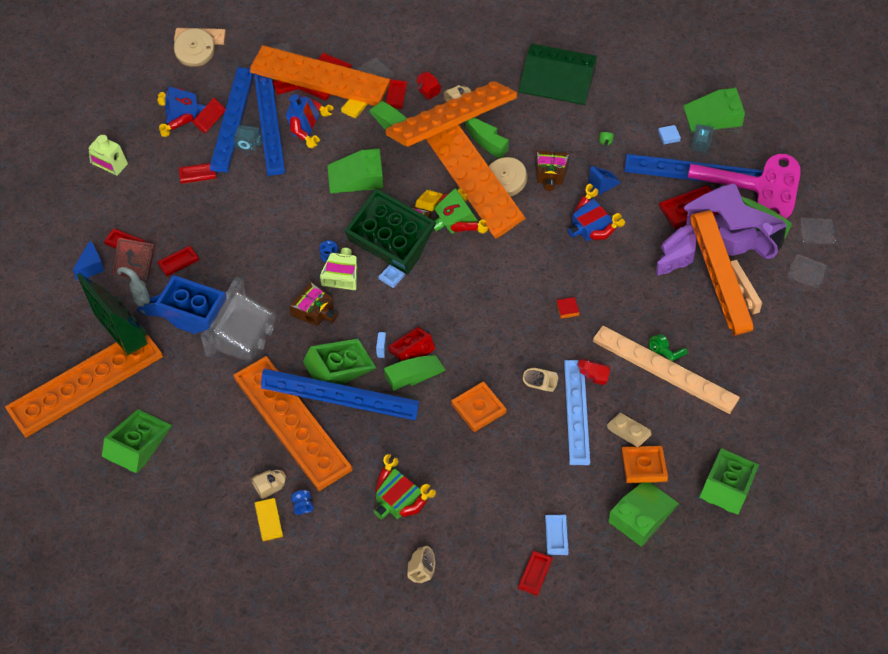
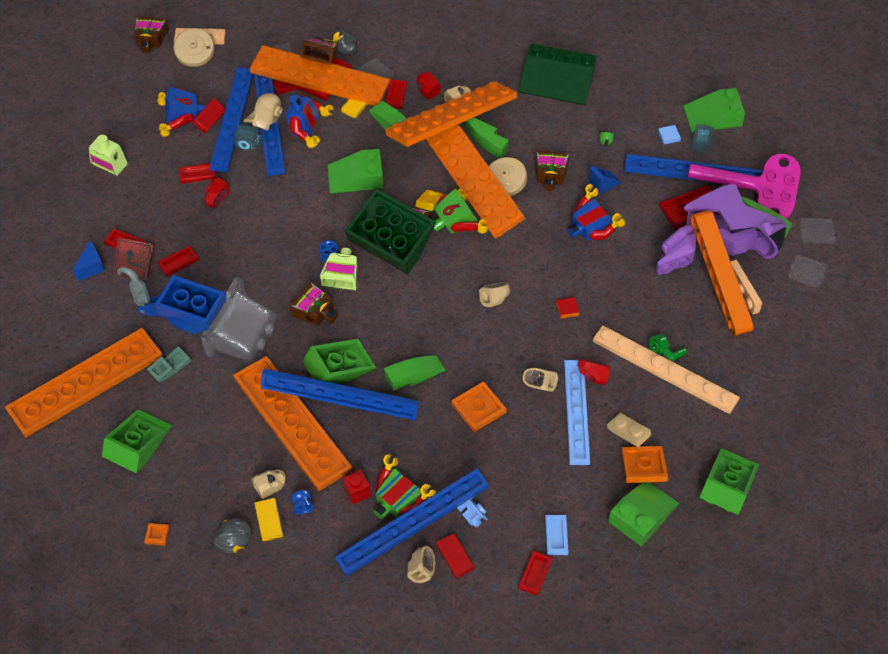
(114, 316): dark green slope -> none
(150, 32): none -> reddish brown torso
(157, 534): none -> orange tile
(165, 368): none -> sand green slope
(216, 192): none -> red rock
(232, 535): none -> dark grey hair
(266, 111): none -> tan head
(322, 51): none -> reddish brown torso
(346, 42): none -> dark grey hair
(356, 487): none -> red brick
(381, 344): light blue tile -> none
(391, 276): light blue tile -> none
(411, 522): none -> blue plate
(412, 345): red bracket -> none
(455, 556): none -> red tile
(474, 512): none -> light blue hinge
(494, 294): none -> tan rock

